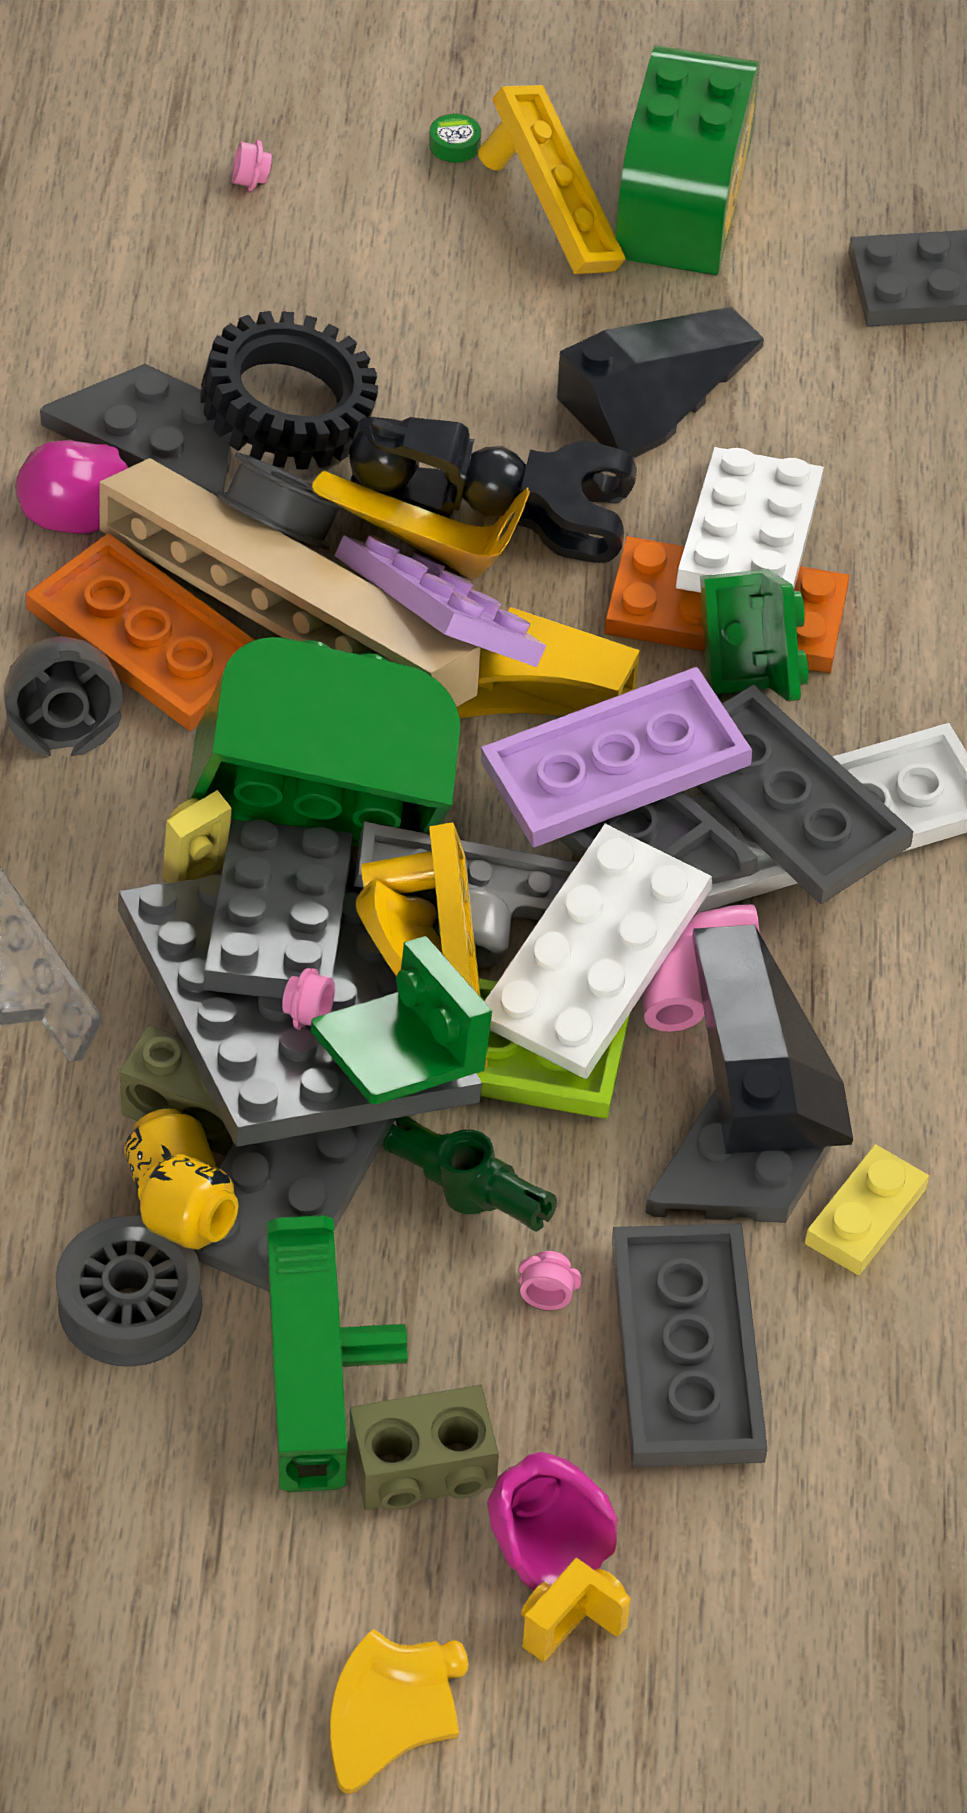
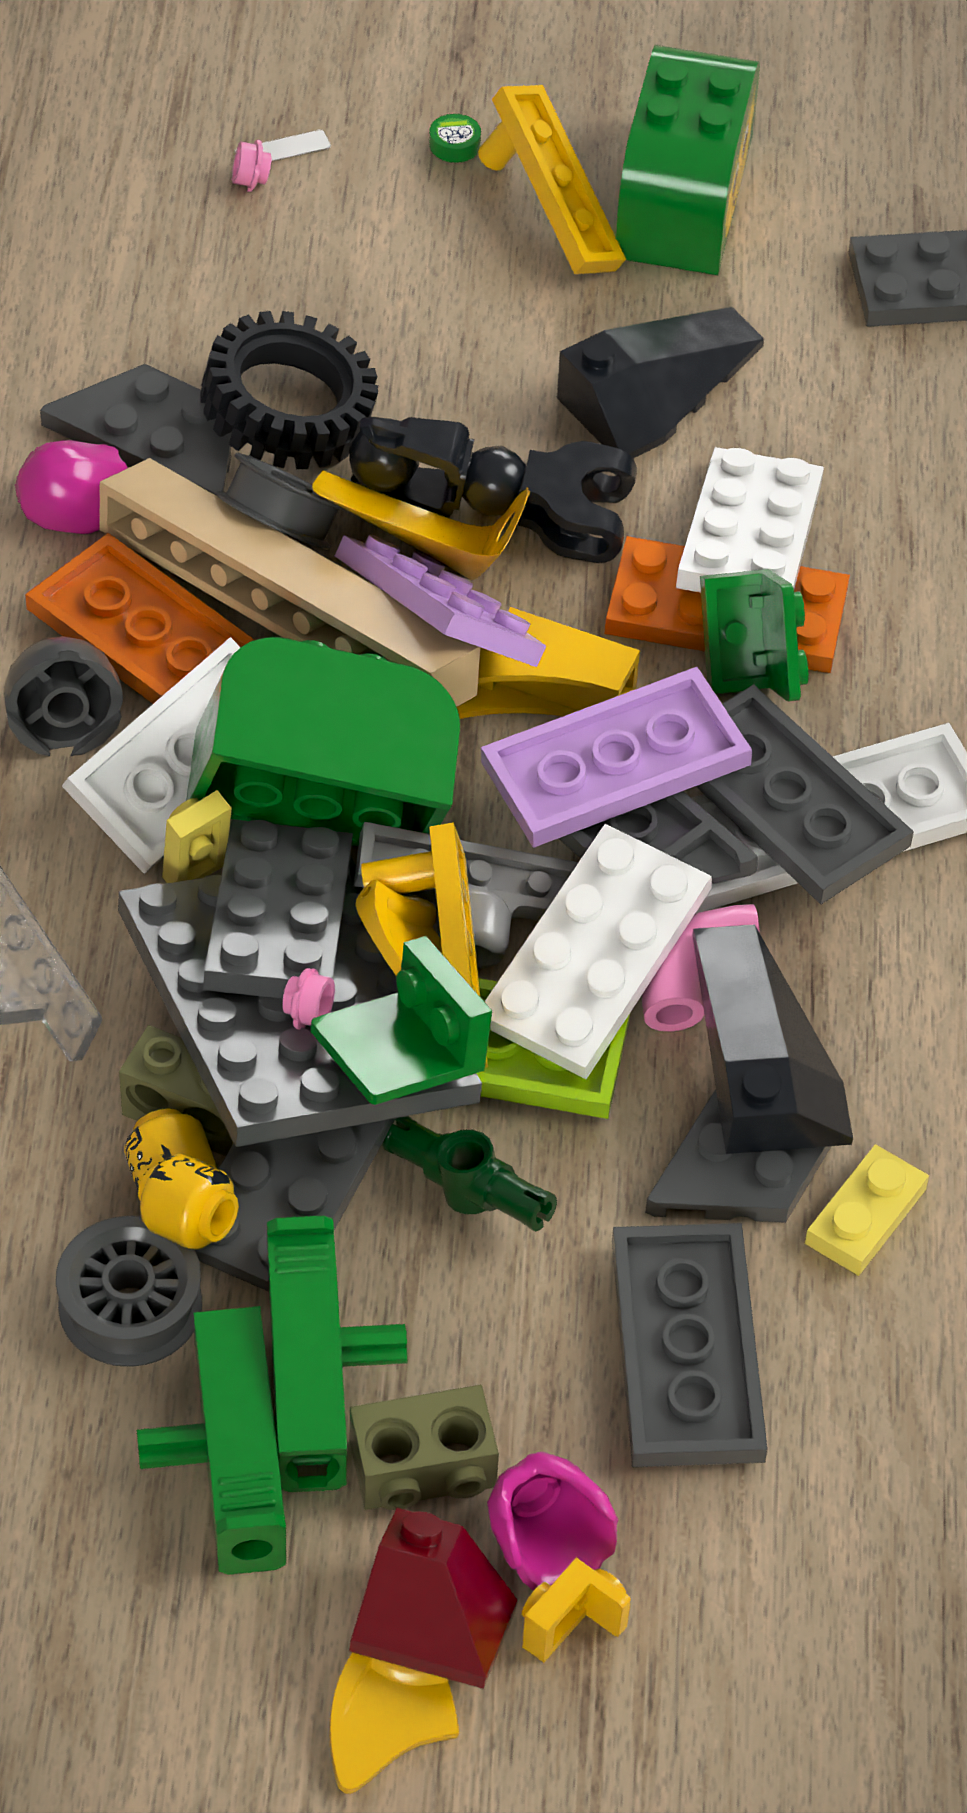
(146, 768): none -> white plate
(233, 1440): none -> green piece
(296, 145): none -> white sticker
(433, 1601): none -> dark red slope
(548, 1280): bright pink plate -> none

